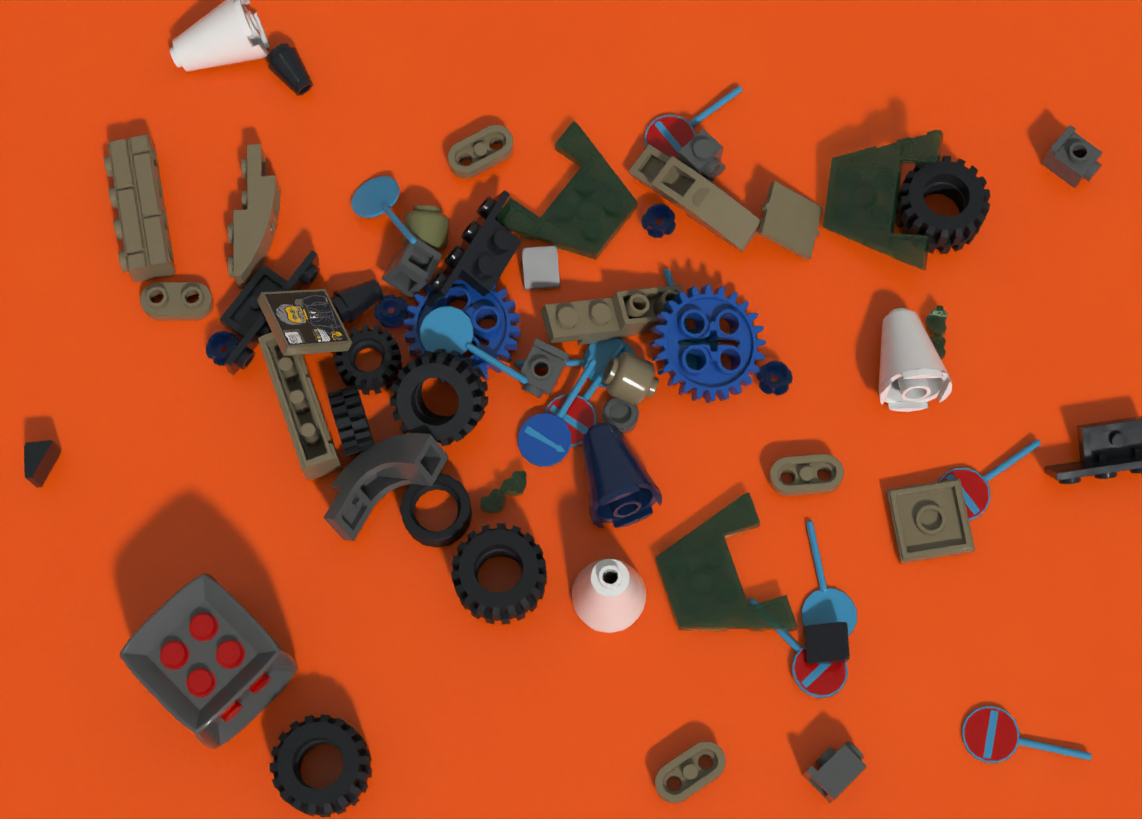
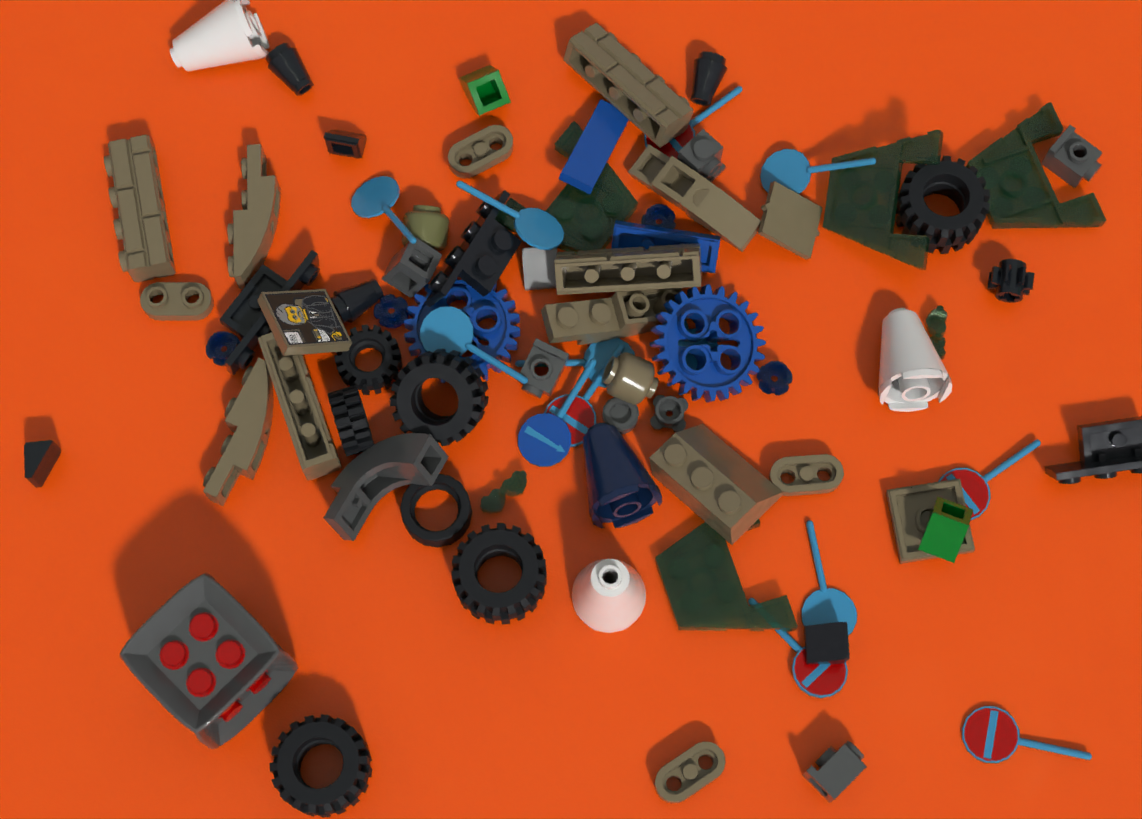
(251, 422): none -> dark tan slope
(345, 143): none -> slope
(485, 89): none -> green brick
(531, 224): none -> dark azure piece
(594, 147): none -> blue tile
(628, 84): none -> dark tan brick
(628, 269): none -> dark tan brick
(640, 235): none -> blue tile
(669, 403): none -> dark grey plate
(707, 75): none -> black cone
(713, 481): none -> dark tan slope
(794, 170): none -> dark azure piece
(945, 529): none -> green brick
(1011, 280): none -> black gear
(1019, 184): none -> clear green wing

